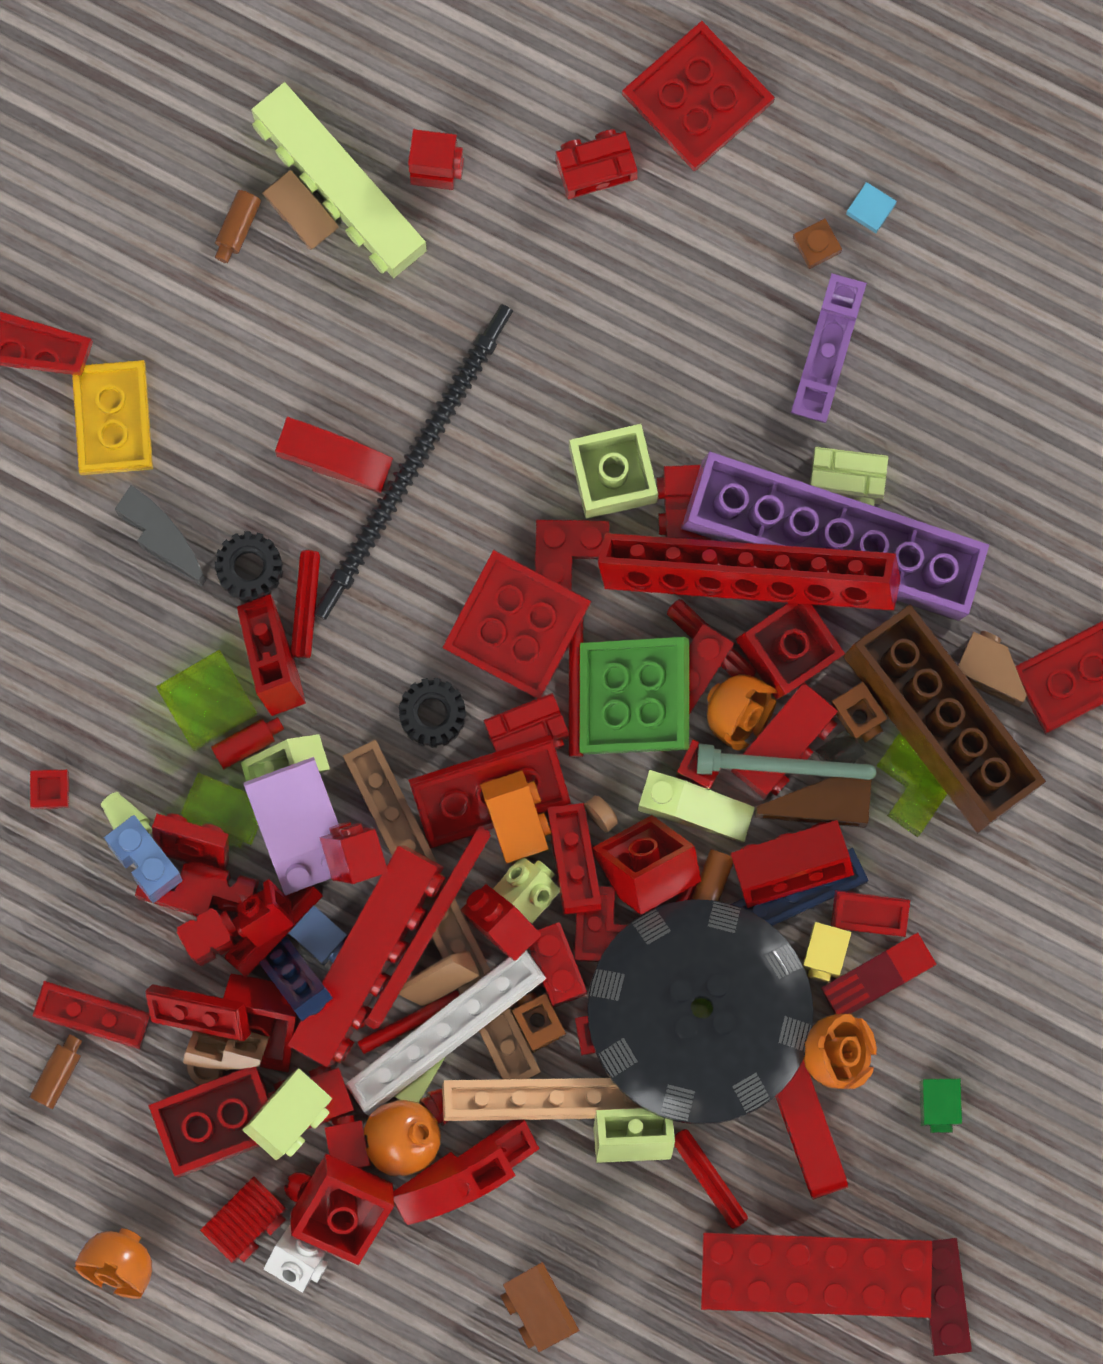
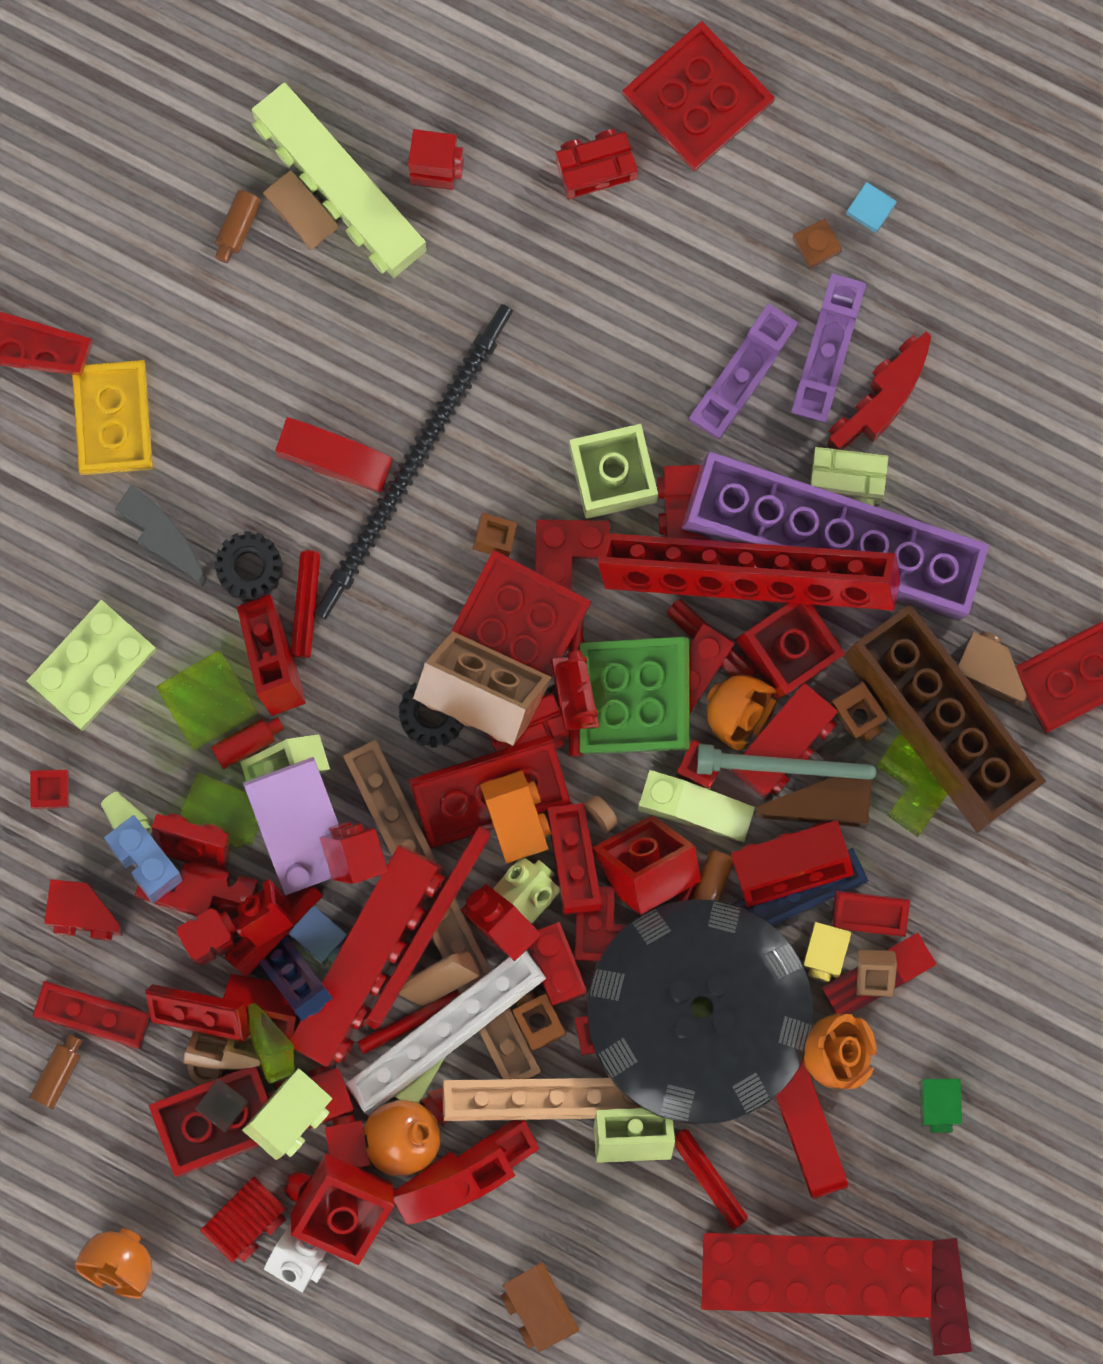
(78, 907): none -> red slope
(91, 665): none -> yellowish green plate
(221, 1105): none -> clear smoke plate
(271, 1045): none -> clear neon green slope
(481, 688): none -> medium nougat slope
(494, 534): none -> dark orange plate
(575, 692): none -> red hinge
(744, 372): none -> medium lavender slope
(876, 973): none -> medium nougat slope
(893, 386): none -> red slope

